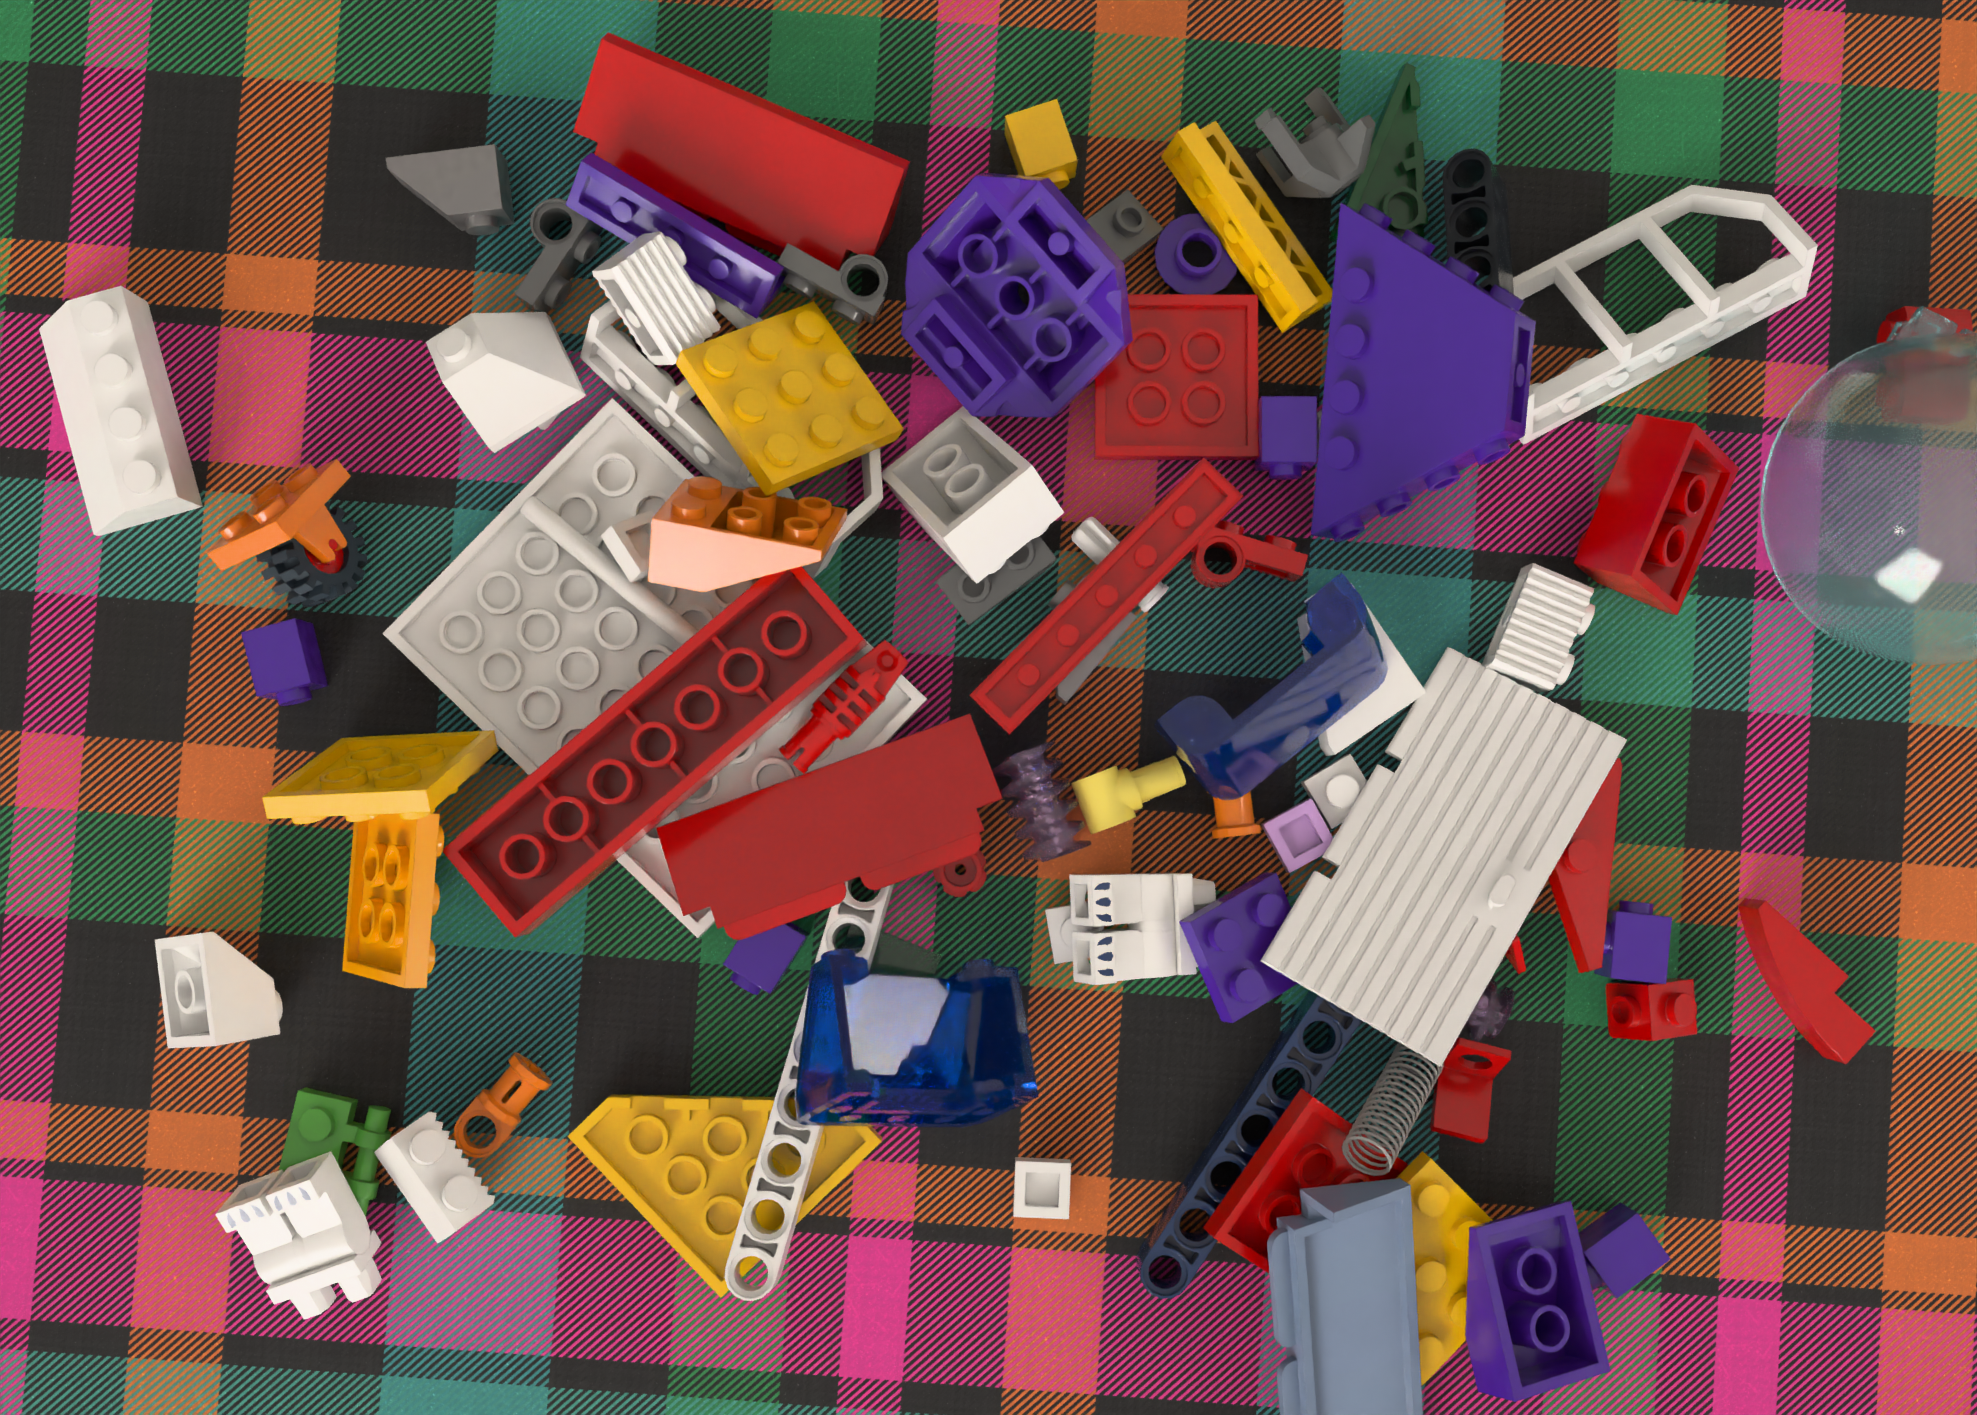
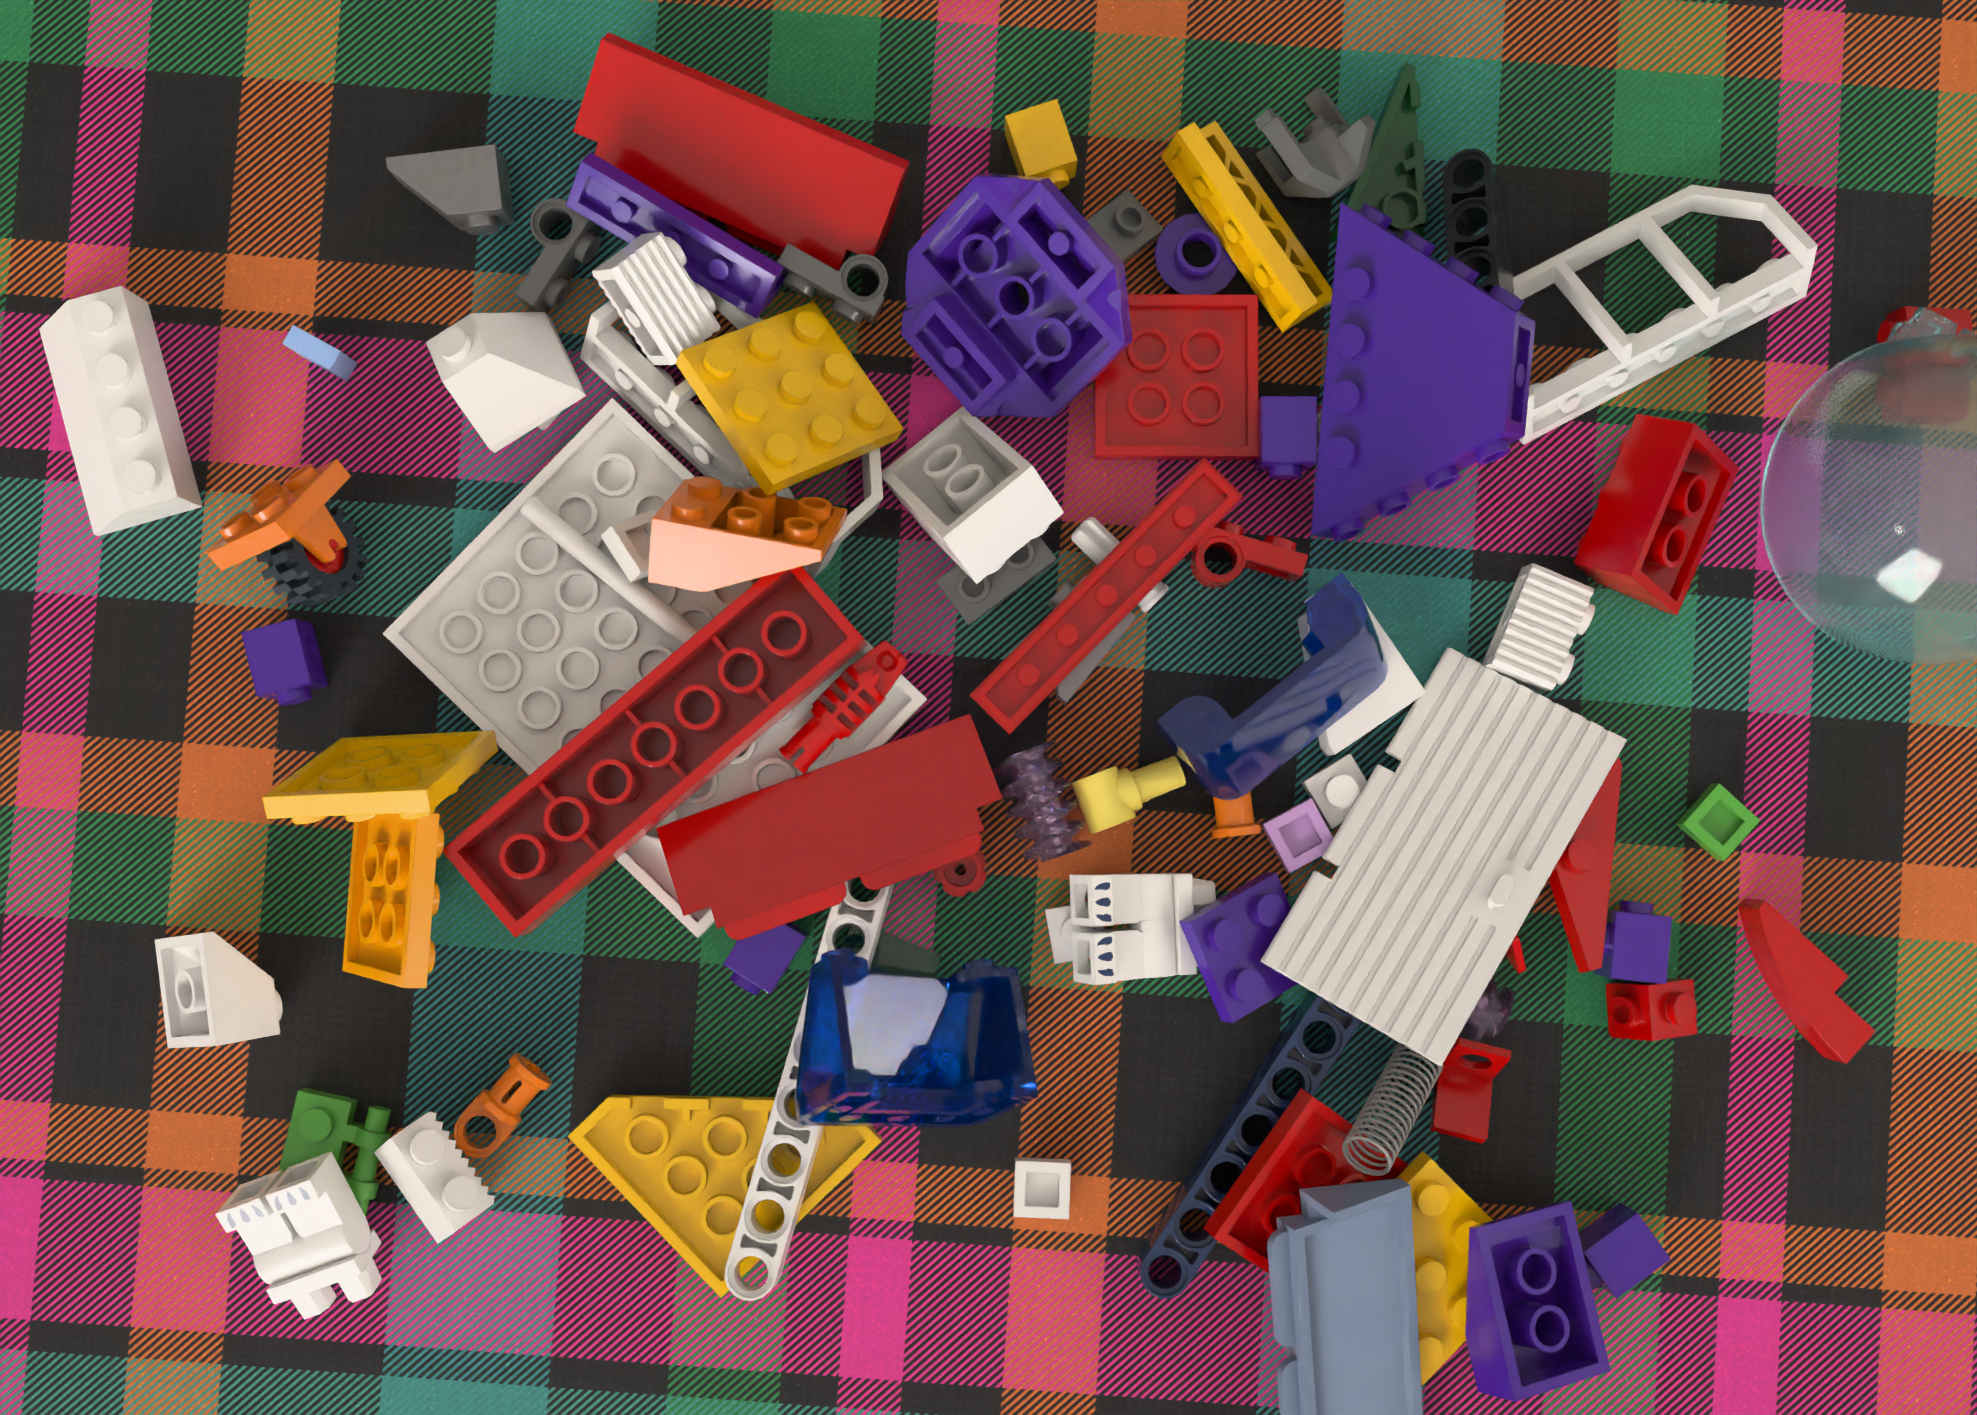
(319, 353): none -> light blue tile
(1718, 822): none -> bright green plate

